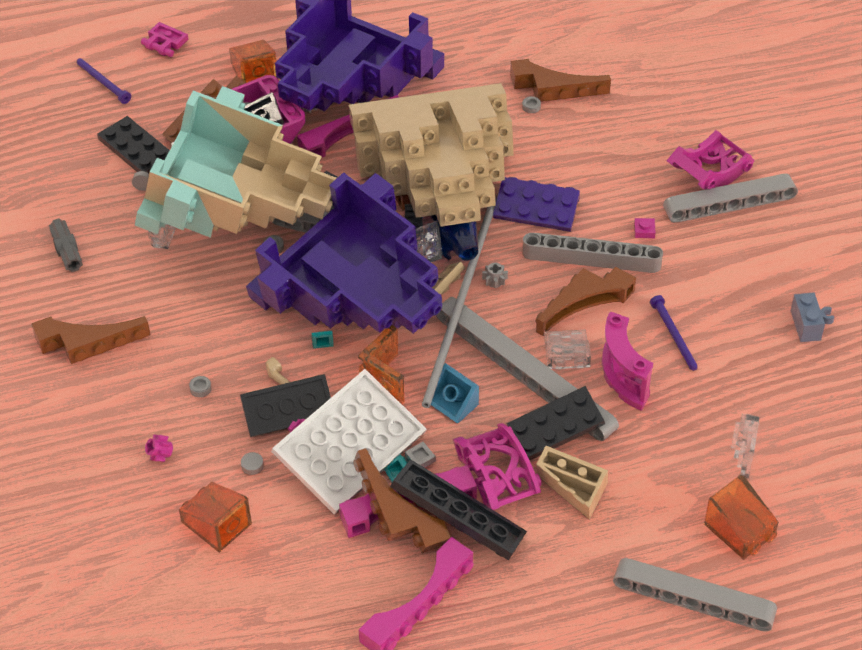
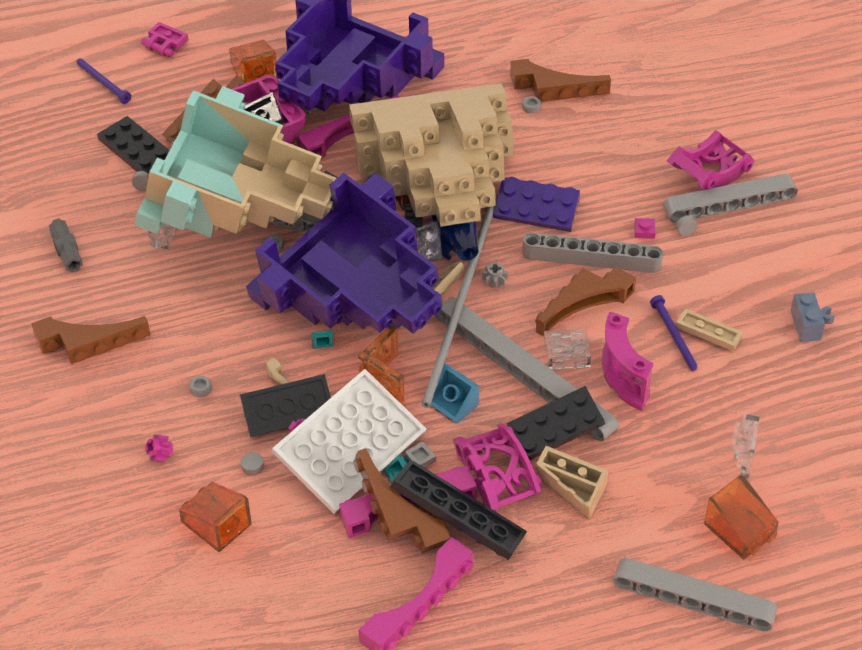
(686, 225): none -> light grey tile
(709, 329): none -> tan plate

